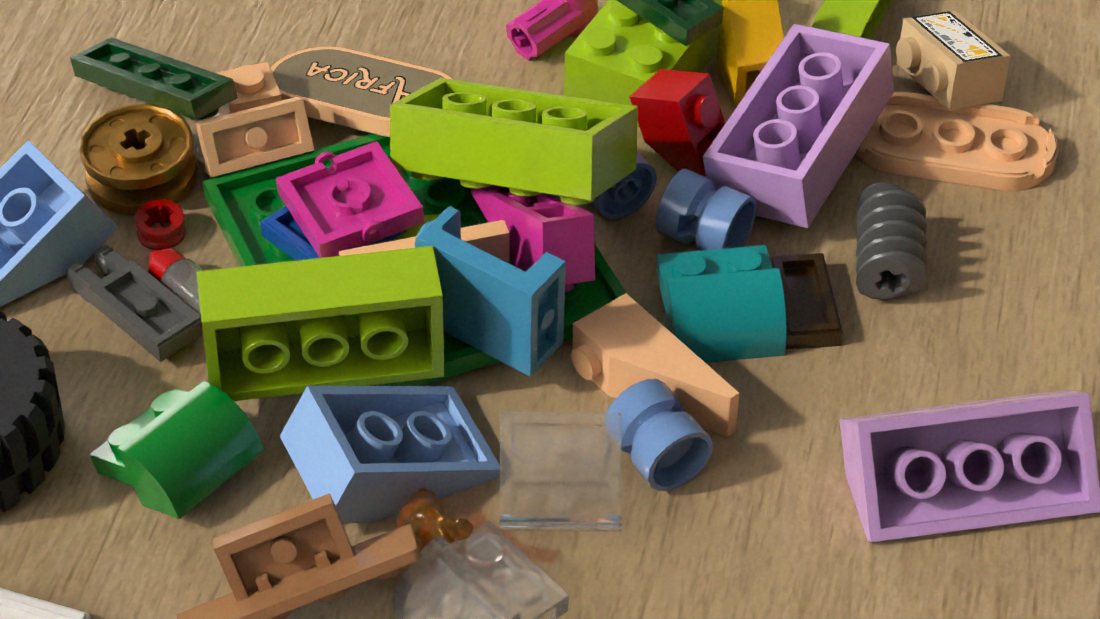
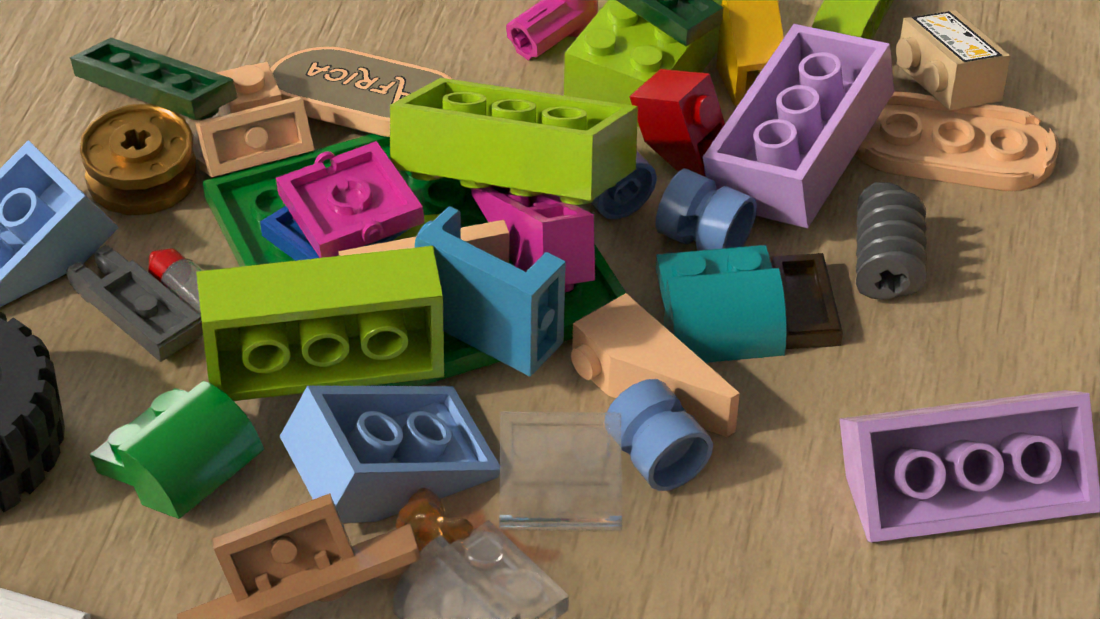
(160, 212): red bush -> none

